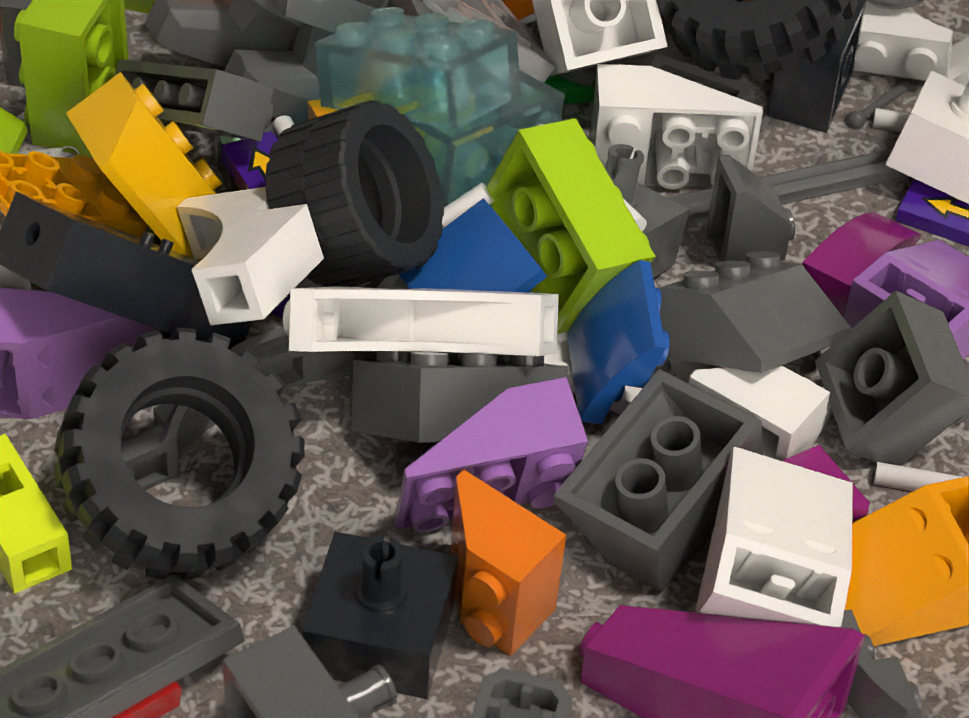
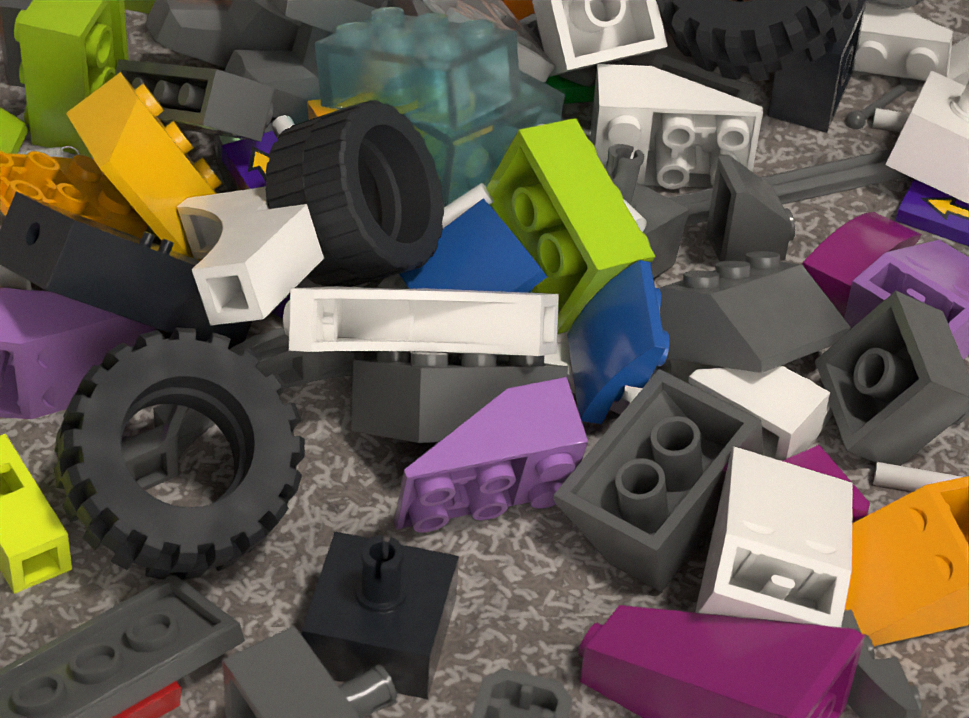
(504, 567): orange slope -> none

